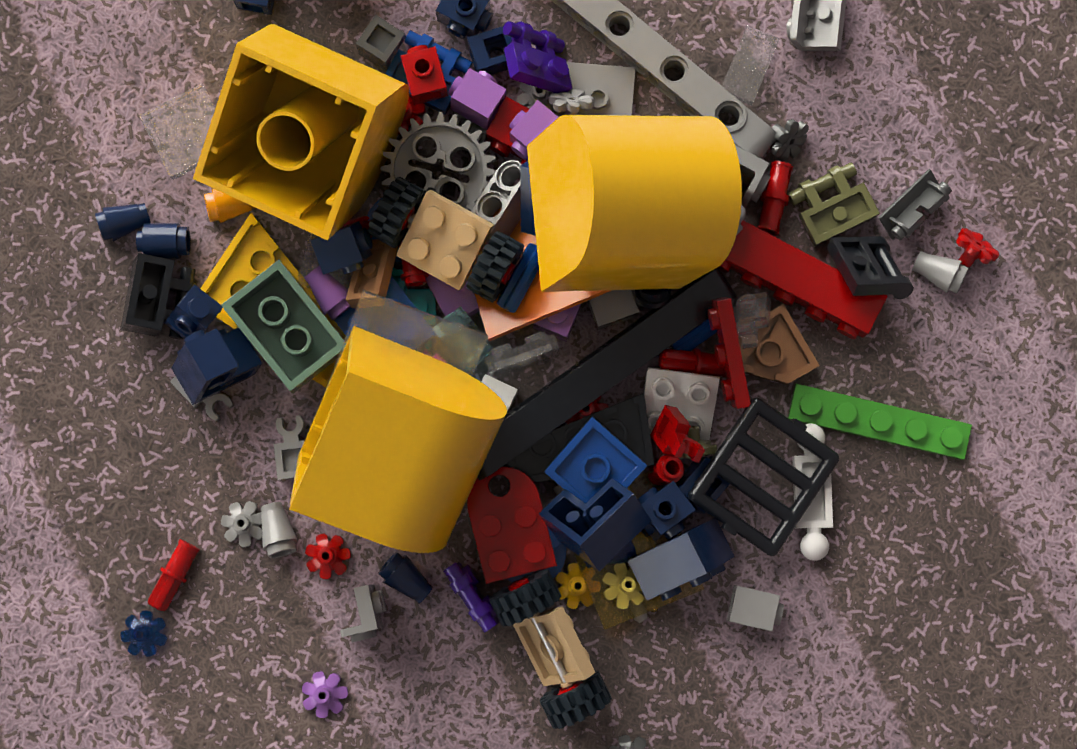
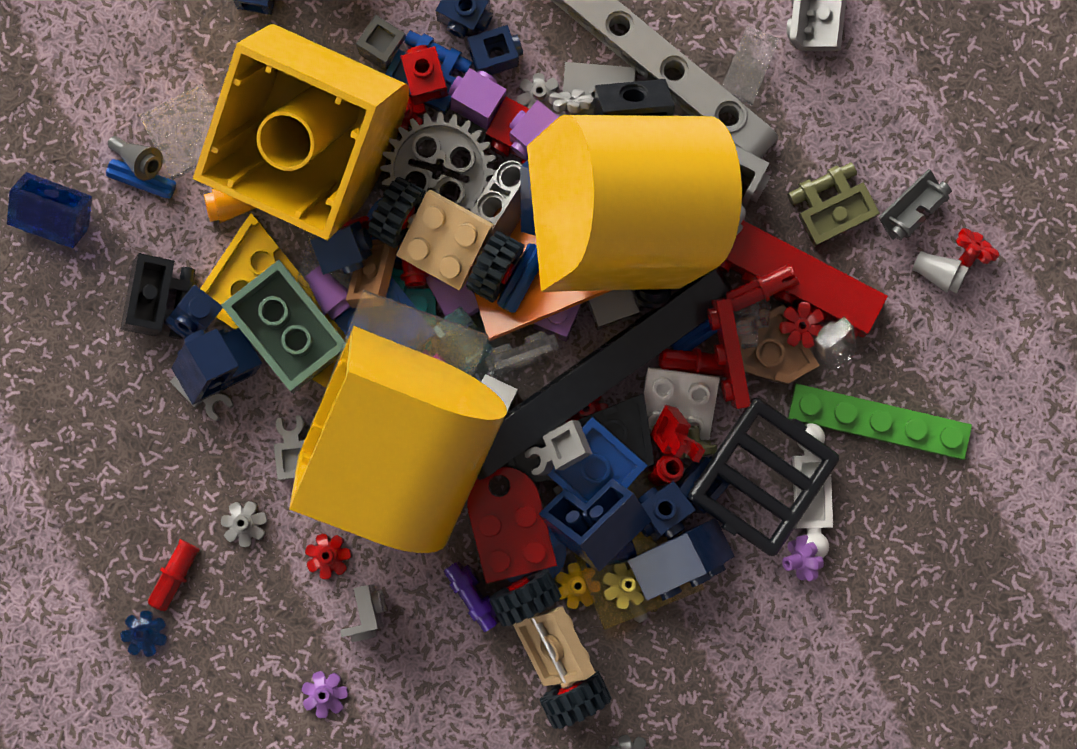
(49, 210): none -> clear blue brick
(121, 220): dark blue cone -> none
(141, 159): none -> dark grey cone
(157, 185): none -> blue axle
(164, 240): dark blue brick -> none
(277, 532): light grey cone -> none
(405, 577): dark blue cone -> none
(536, 66): dark purple plate -> none
(563, 448): none -> light grey plate
(634, 99): none -> black brick
(755, 608): light grey brick -> none
(762, 287): none -> red axle
(775, 197): red pin -> none
(789, 139): dark grey plant -> none
(796, 329): none -> red plant
(803, 559): none -> medium lavender plant
(836, 344): none -> clear plate
(869, 266): black plate -> none

